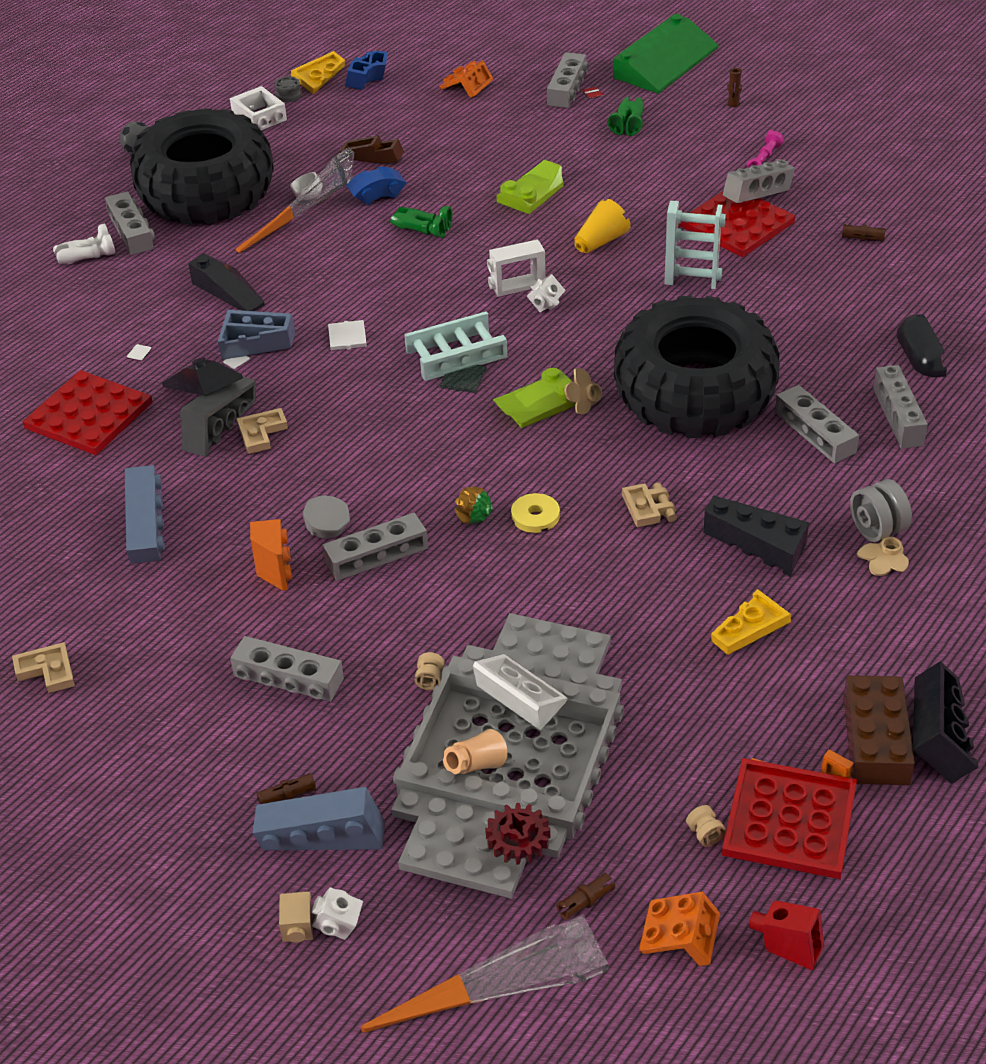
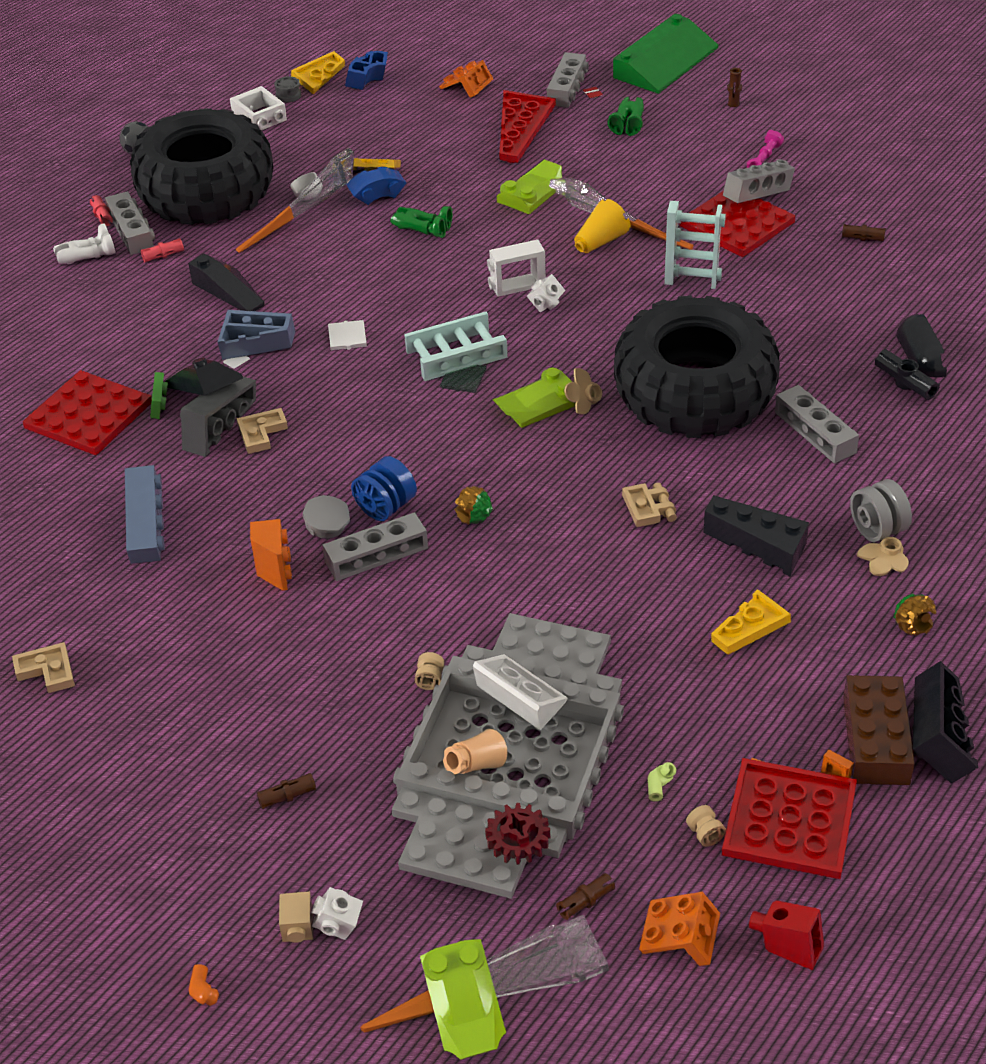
(101, 210): none -> coral pin
(139, 352): white sticker -> none
(158, 401): none -> bright green plate
(162, 250): none -> coral pin
(199, 988): none -> orange arm
(287, 668): light grey brick -> none
(321, 822): sand blue wedge -> none
(371, 164): none -> yellow wing
(374, 150): reddish brown slope -> none
(384, 488): none -> blue wheel
(463, 998): none -> lime slope
(521, 121): none -> red wing
(535, 502): light yellow tile -> none
(586, 198): none -> clear plate
(658, 778): none -> yellowish green arm
(900, 406): light grey brick -> none
(907, 374): none -> black piece
(913, 615): none -> pearl gold piece

